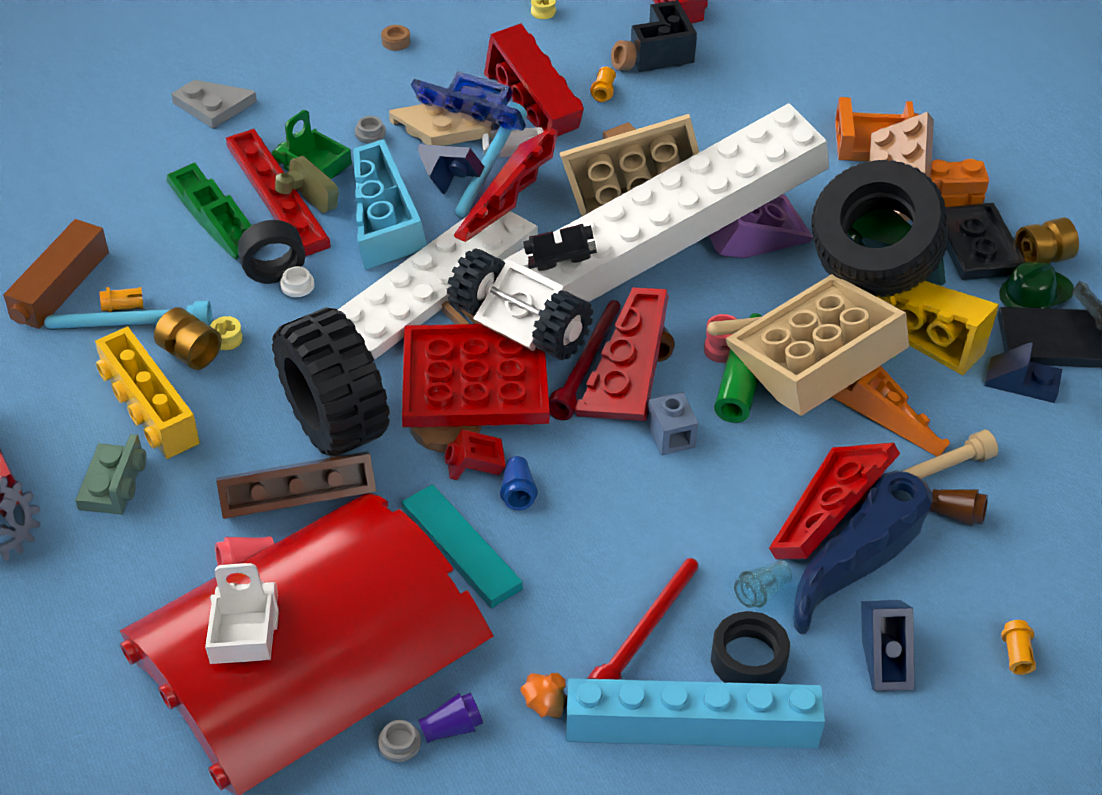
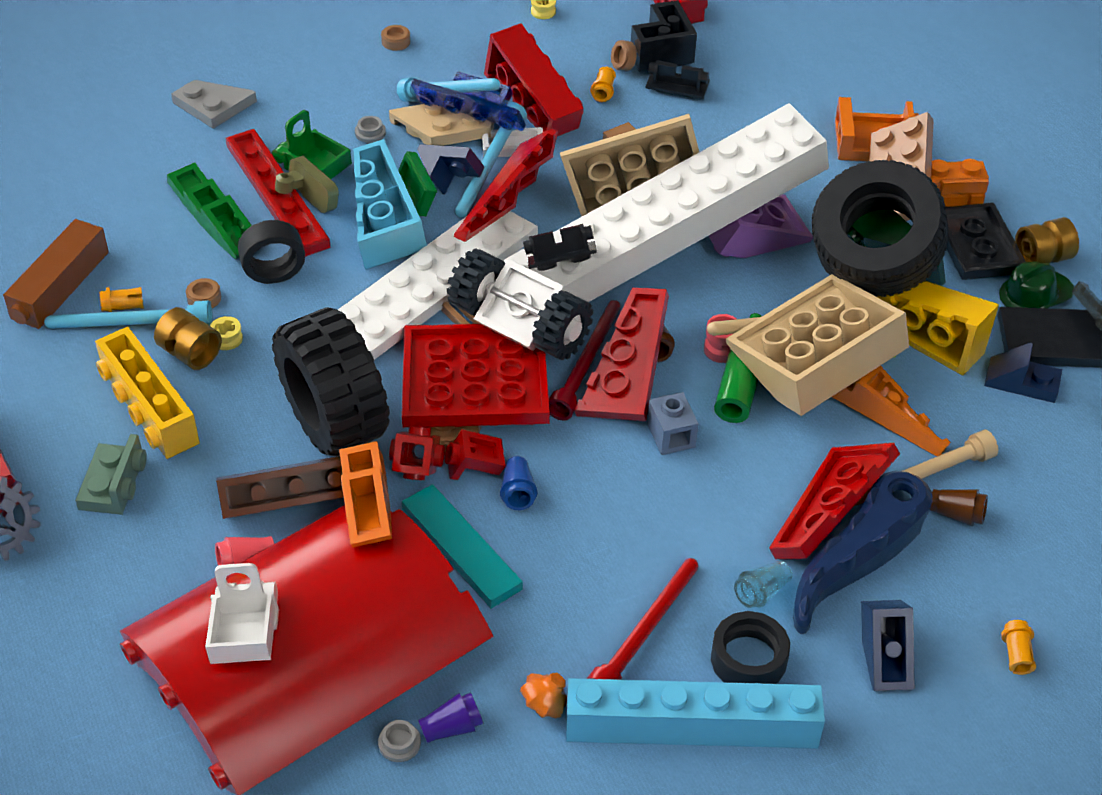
(203, 290): none -> medium nougat tile
(297, 282): white plate -> none
(365, 494): none -> orange slope
(404, 457): none -> red brick
(407, 94): none -> medium azure piece
(417, 182): none -> green tile
(690, 83): none -> black hinge

